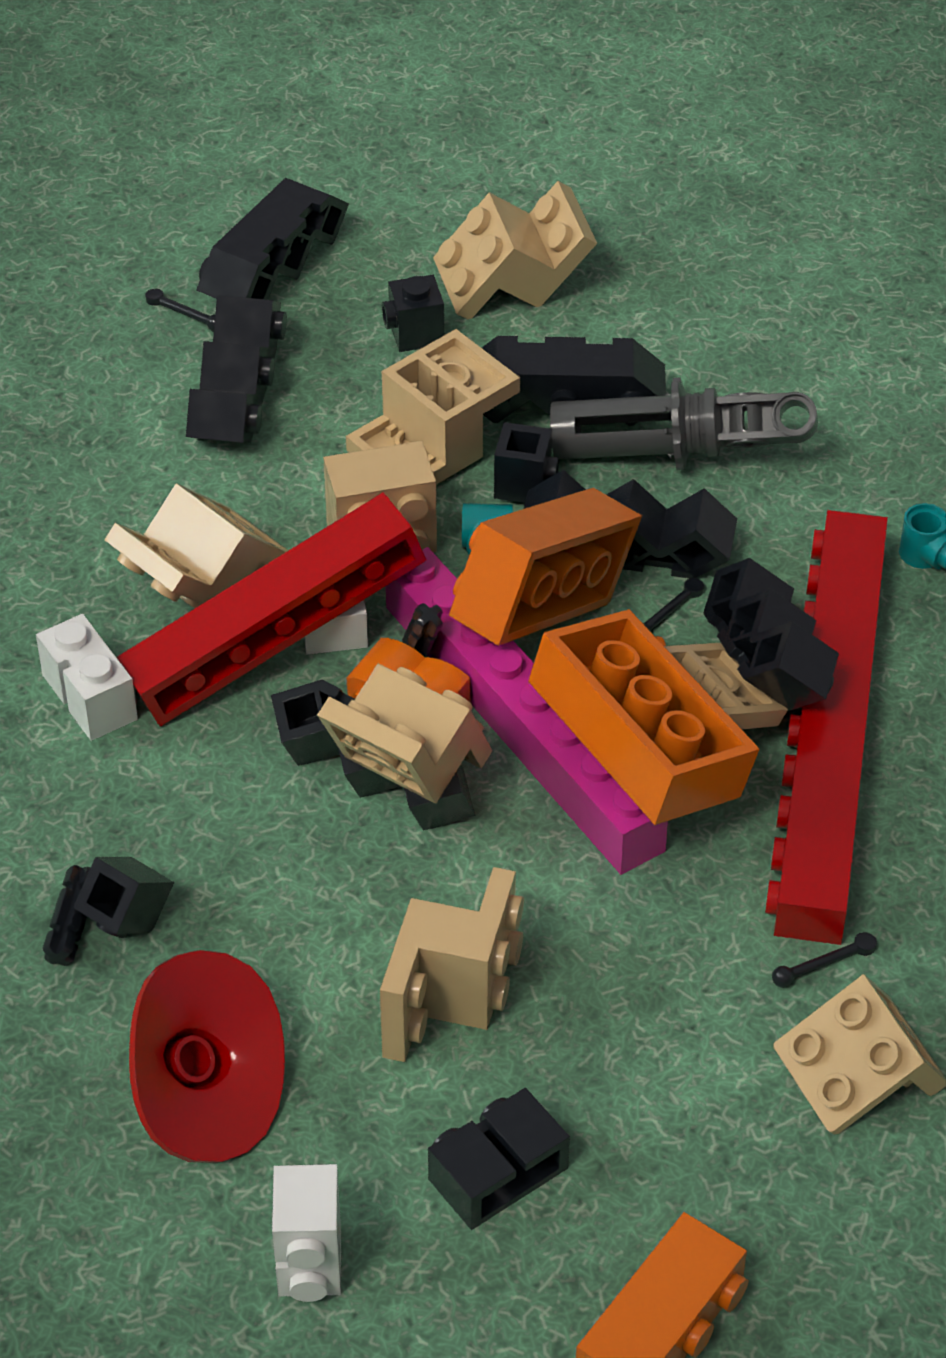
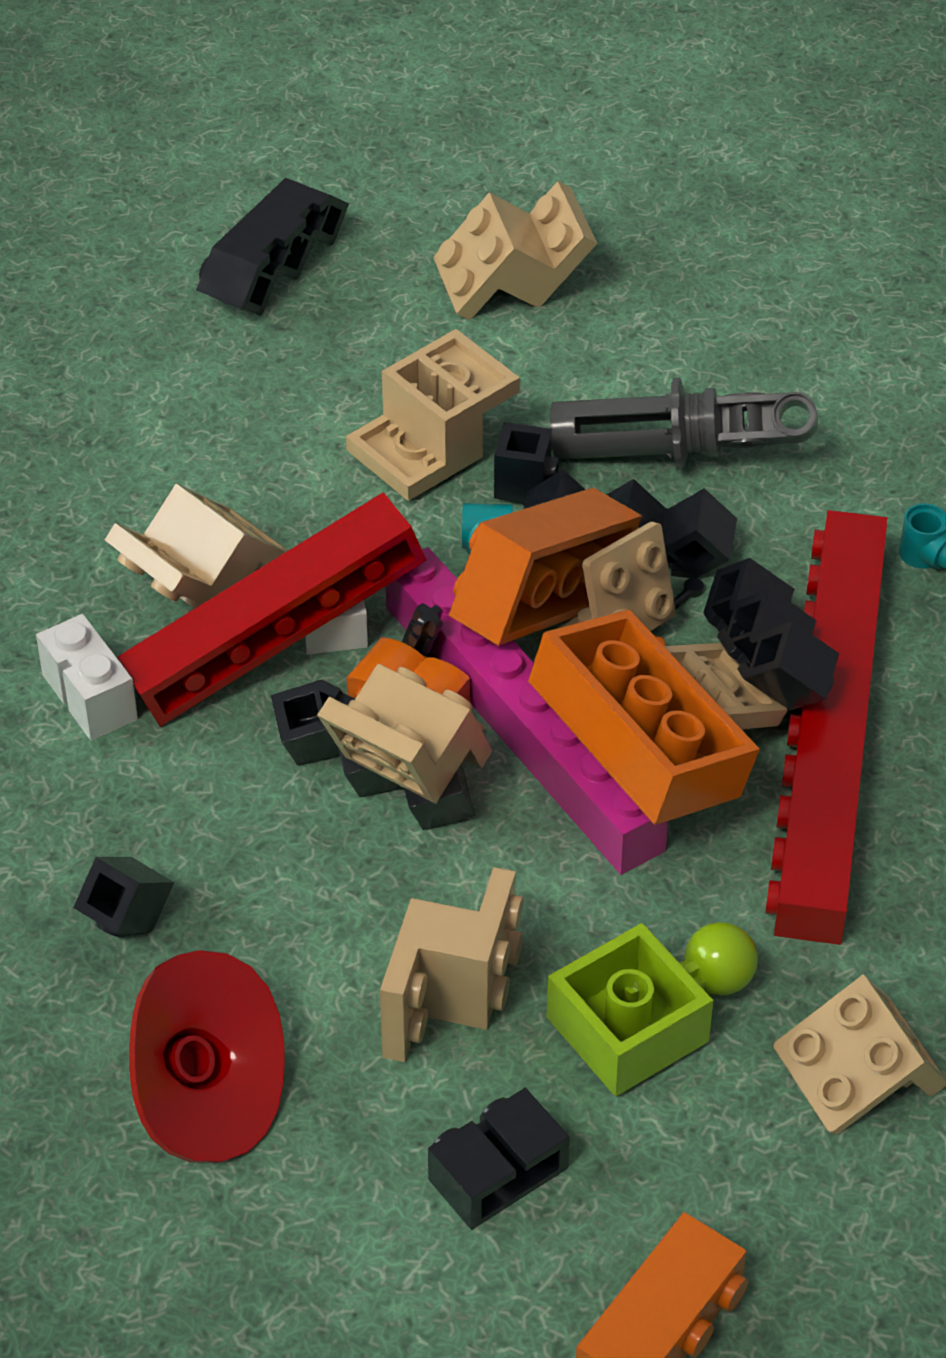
(66, 921): black axle -> none
(156, 297): black hinge -> none
(236, 370): black brick -> none
(307, 1231): white piece -> none
(396, 470): tan brick -> none
(414, 312): black brick -> none
(575, 371): black brick -> none
(632, 577): none -> tan bracket
(638, 1007): none -> lime brick
(863, 944): black hinge -> none

